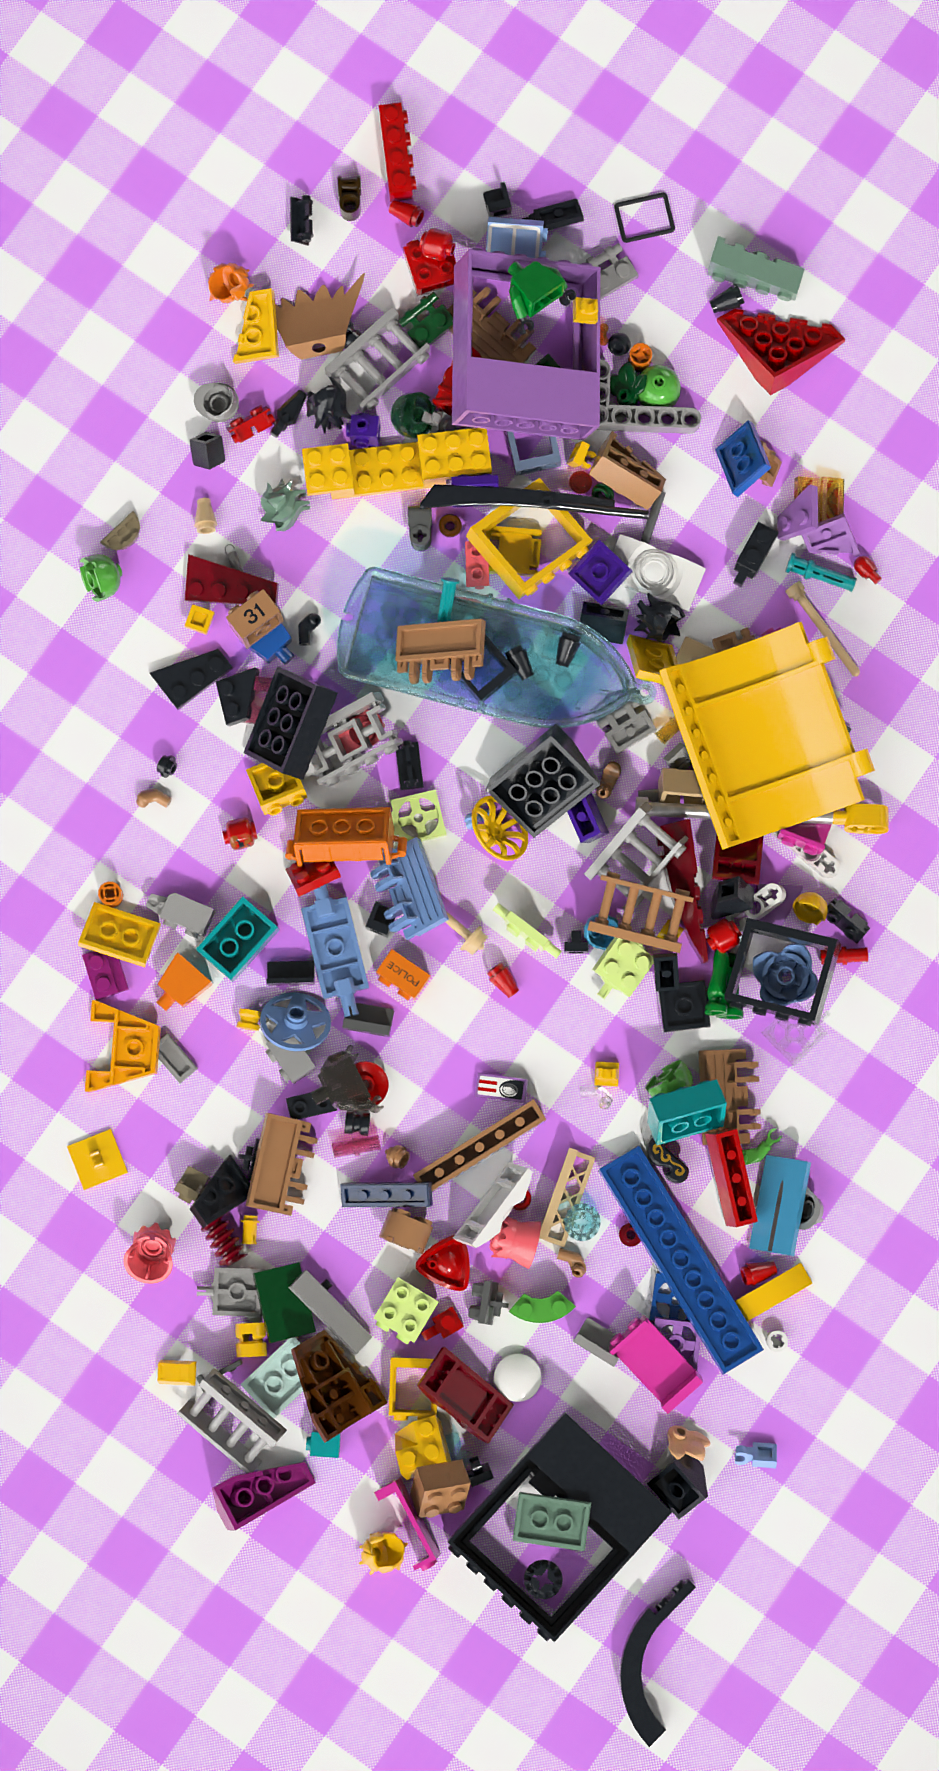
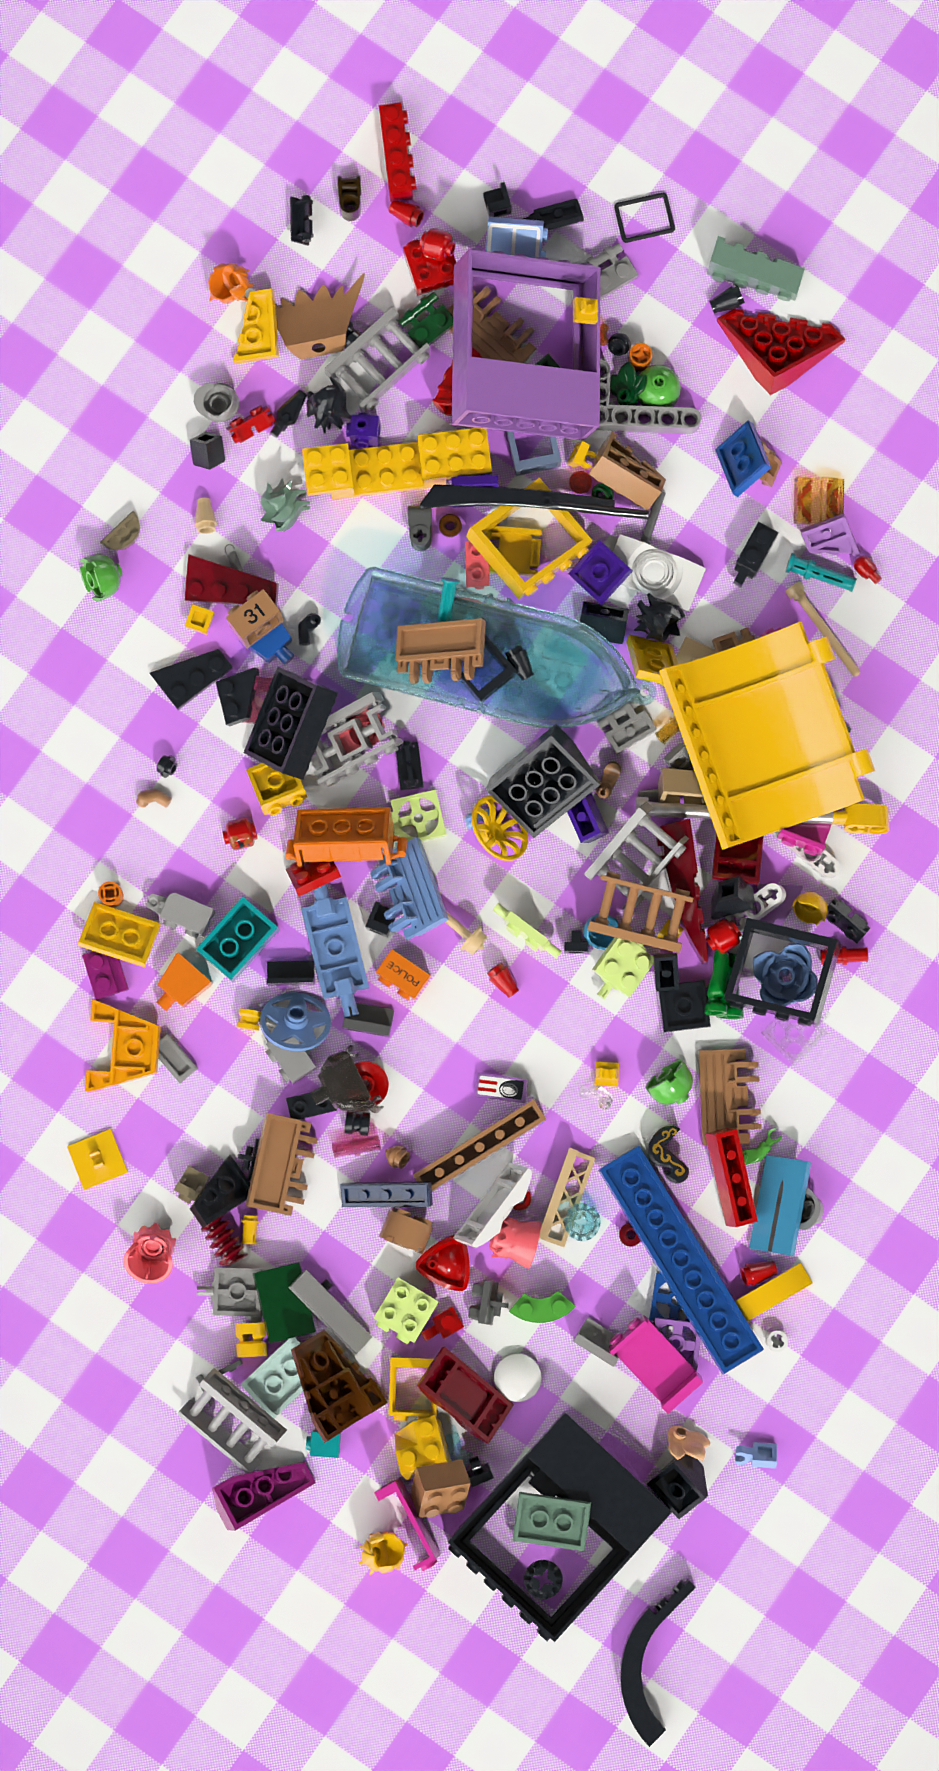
(177, 1372): yellow tile -> none
(408, 413): clear green cylinder -> none
(439, 421): light grey plate -> none
(535, 289): green torso -> none
(567, 648): black cone -> none
(575, 1261): medium nougat arm -> none
(686, 1111): teal brick -> none
(800, 515): medium lavender wing -> none

